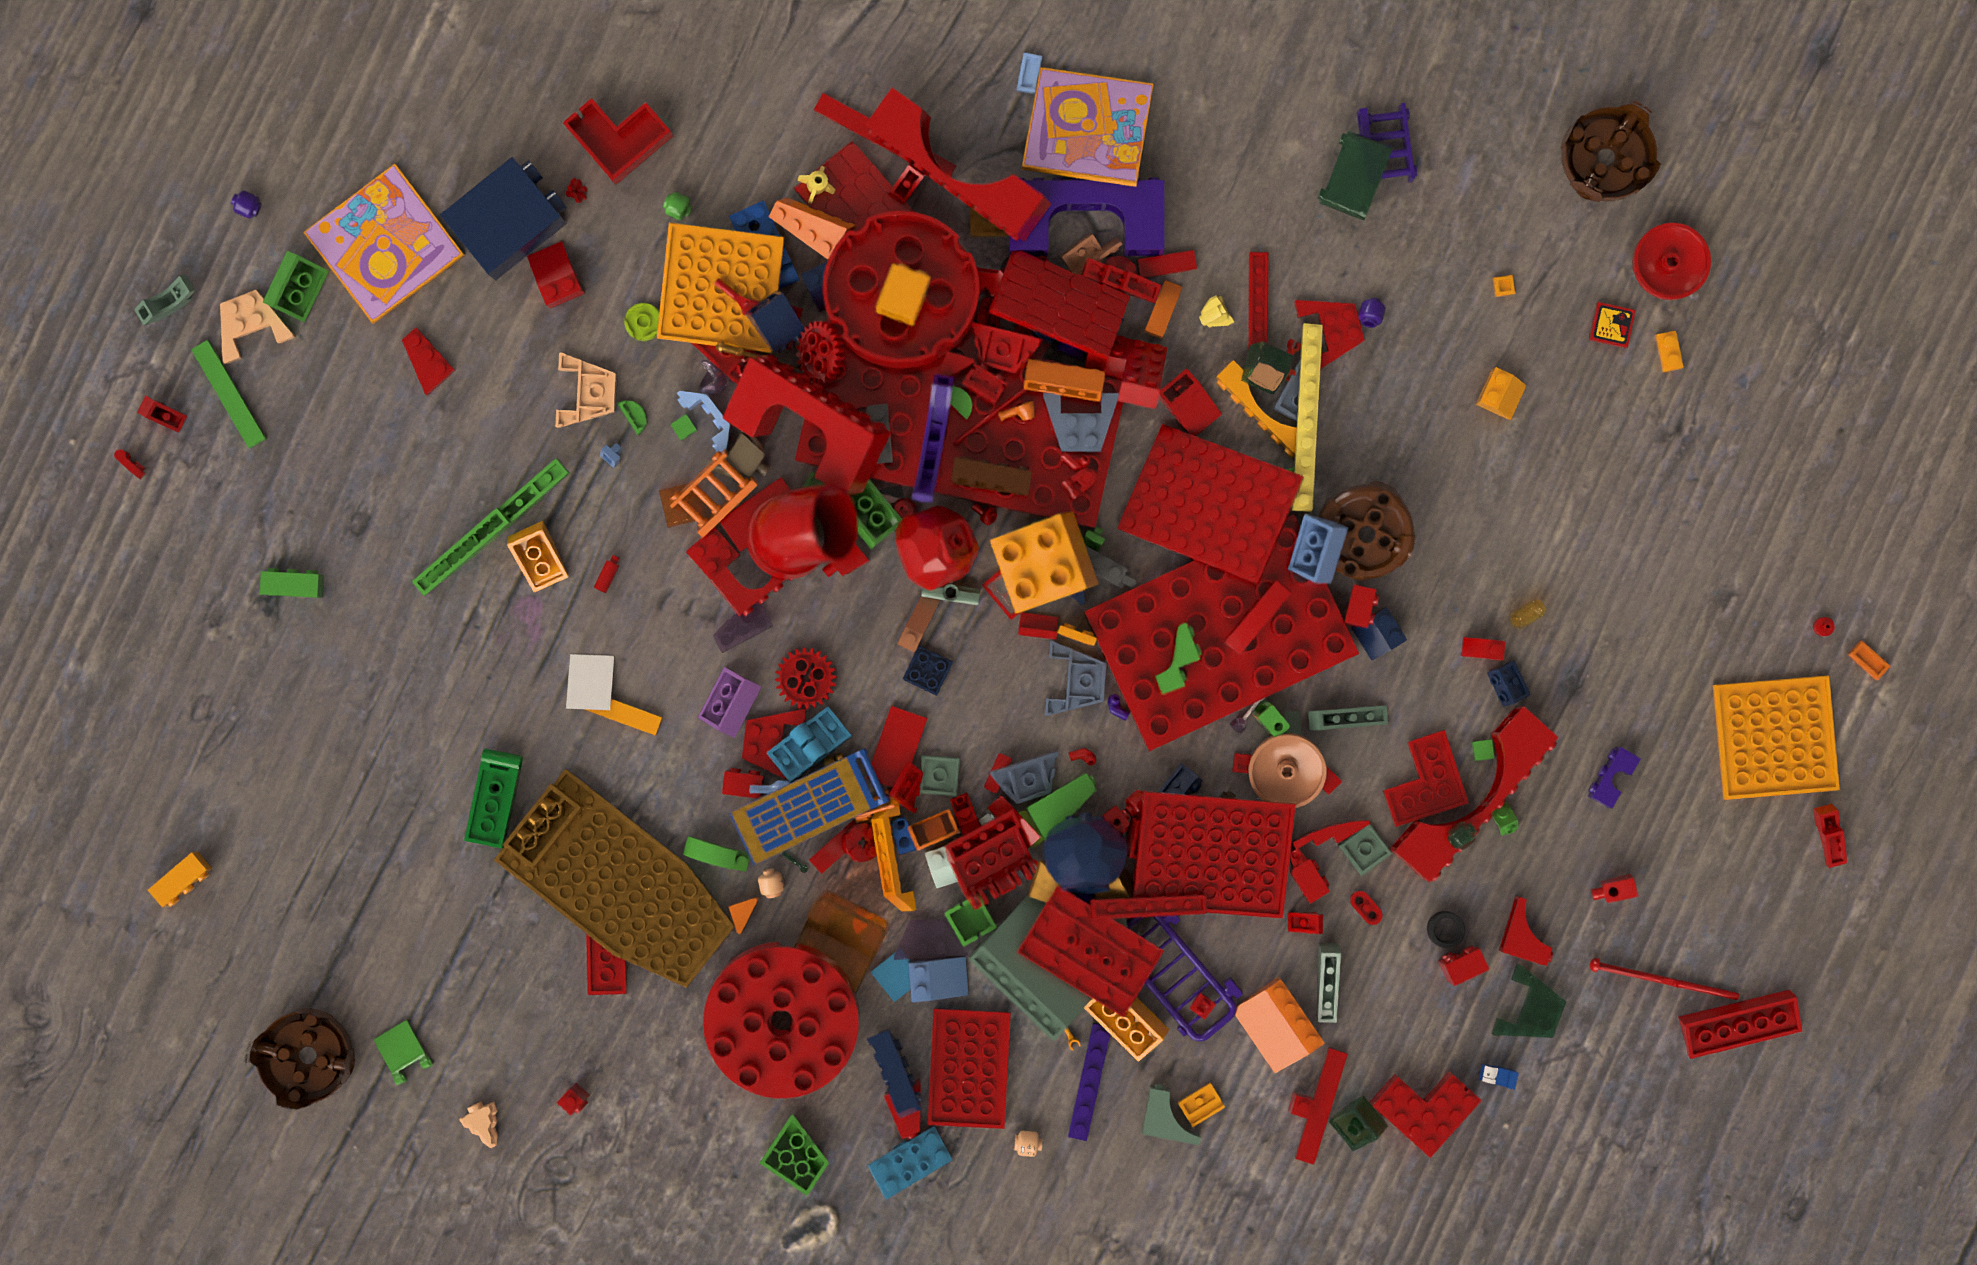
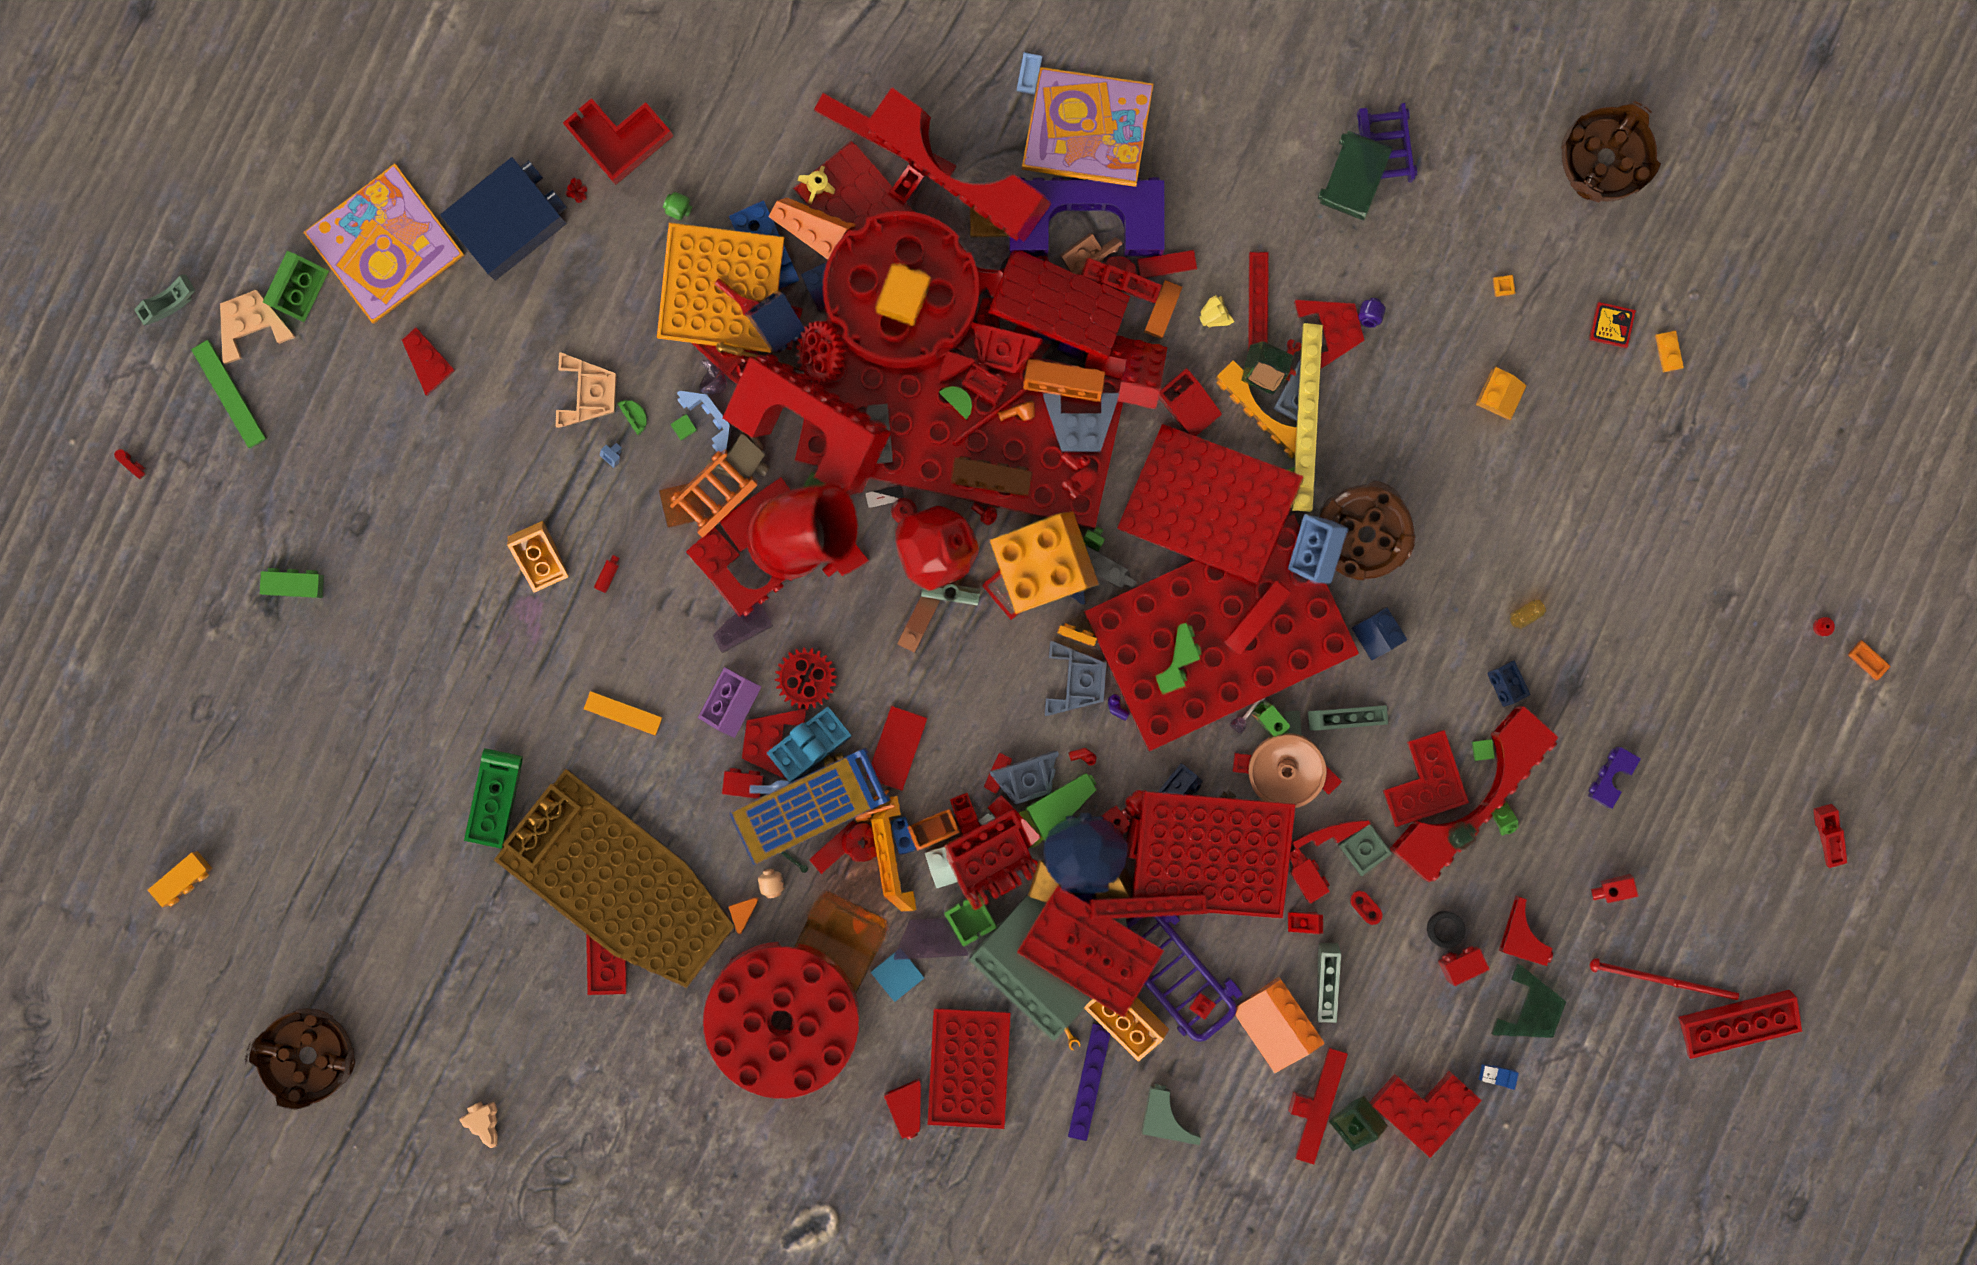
(161, 414): red slope -> none
(246, 204): dark purple head -> none
(401, 1049): bright green flag -> none
(491, 527): bright green slope -> none
(555, 275): red slope -> none
(574, 1099): red brick -> none
(590, 682): white sticker -> none
(642, 321): lime tile -> none
(716, 854): bright green arch -> none
(795, 1157): bright green wedge -> none
(874, 515): bright green slope -> none
(895, 1073): dark blue wedge -> none
(907, 787): red wing -> none
(909, 1162): dark azure plate -> none
(927, 670): dark blue tile -> none
(933, 438): dark purple arch -> none
(937, 978): medium blue slope -> none
(939, 775): sand green tile -> none
(1027, 1143): light nougat head -> none
(1038, 626): red panel -> none
(1201, 1104): light orange plate -> none
(1360, 606): red slope -> none
(1483, 648): red slope -> none
(1671, 261): red dish -> none
(1776, 737): light orange tile -> none

